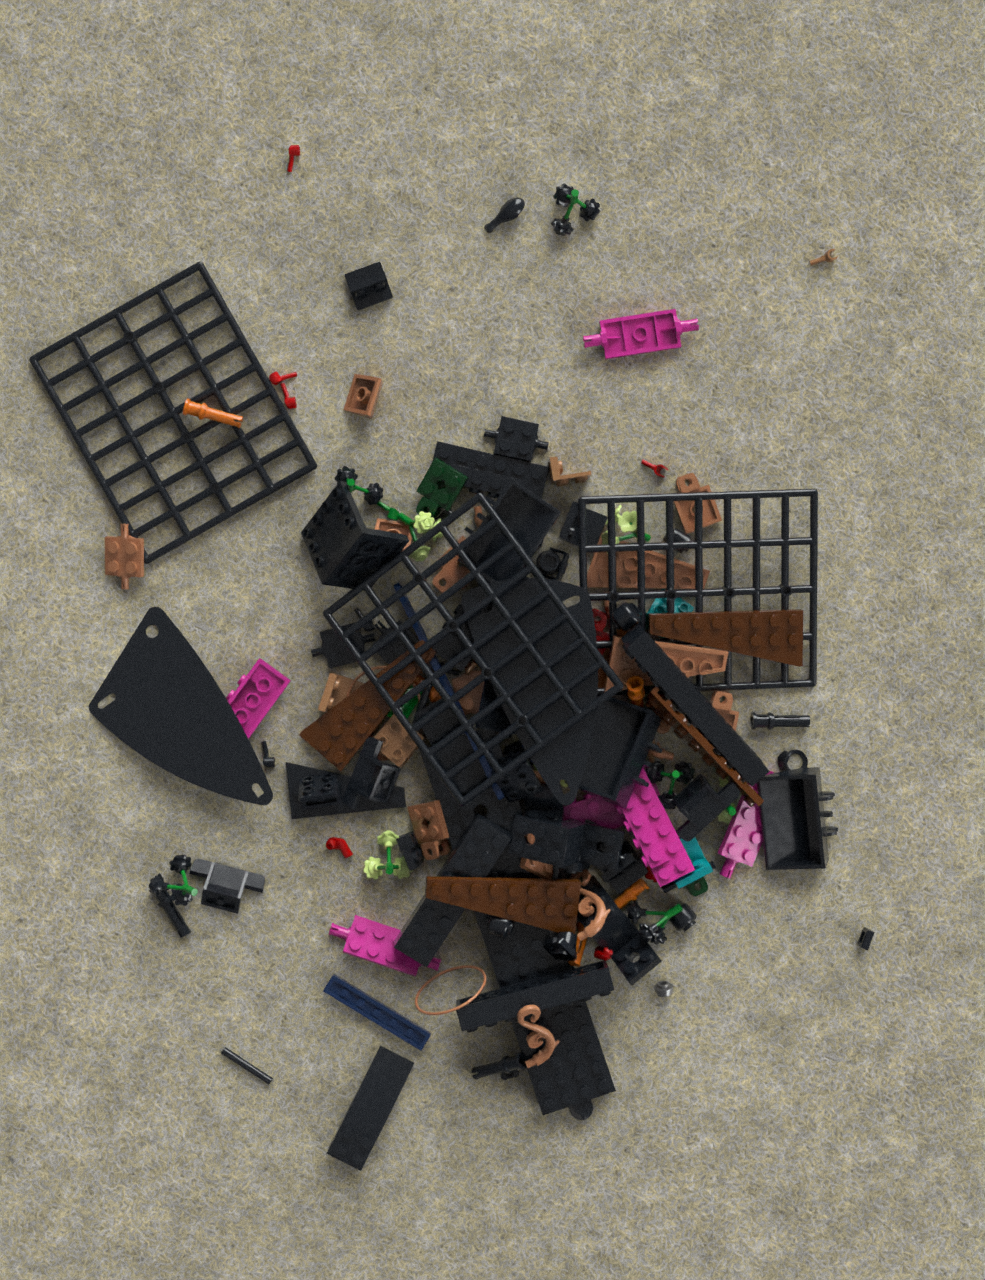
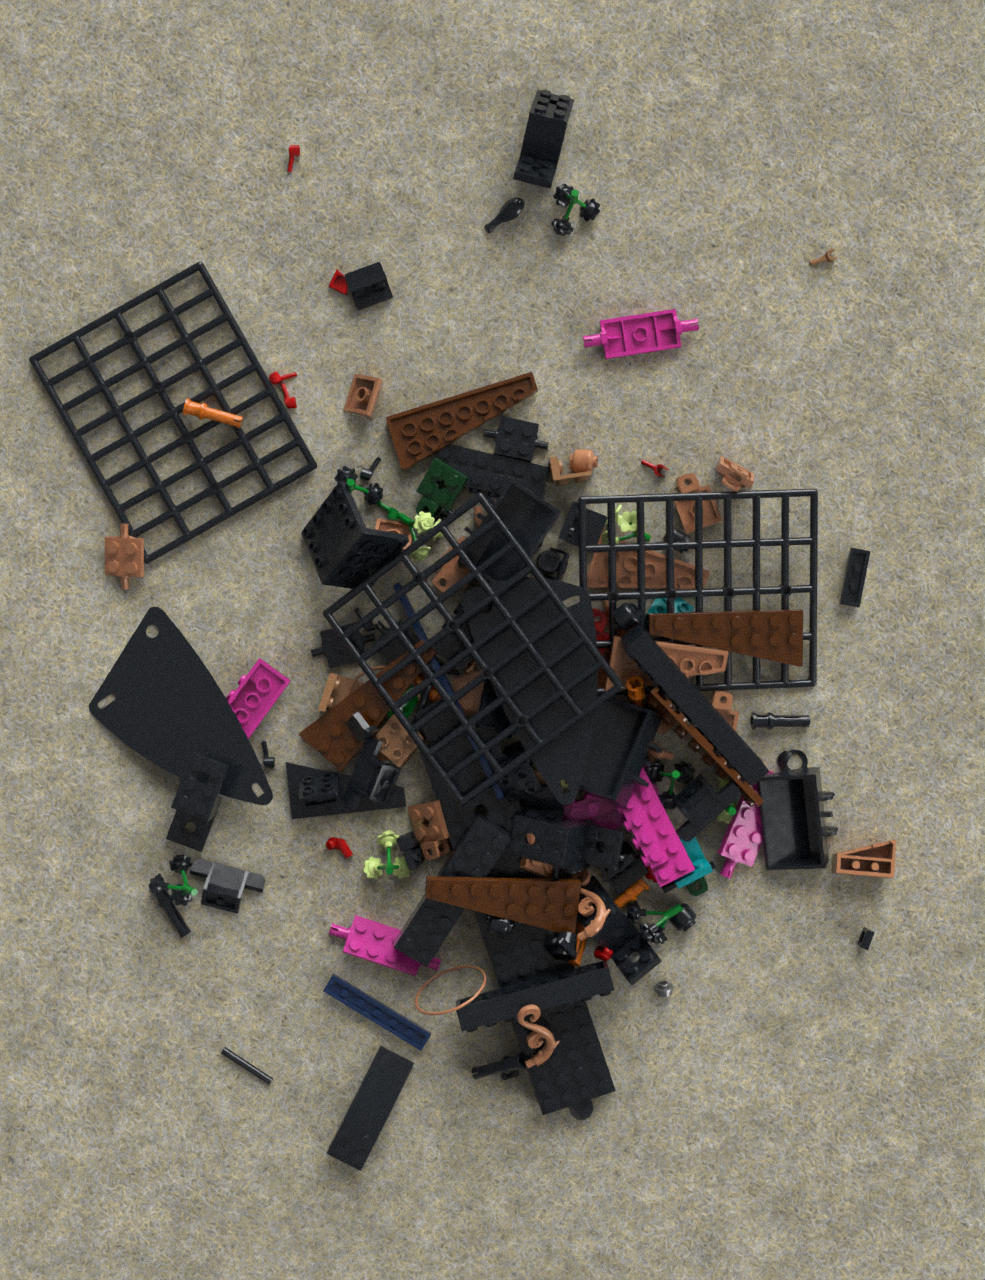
(197, 801): none -> black bracket
(339, 283): none -> red tile
(360, 727): none -> black tile
(365, 473): none -> black hand
(436, 425): none -> reddish brown wing
(543, 138): none -> black bracket
(583, 461): none -> nougat head
(734, 475): none -> nougat plate
(854, 577): none -> black plate
(867, 861): none -> nougat wedge

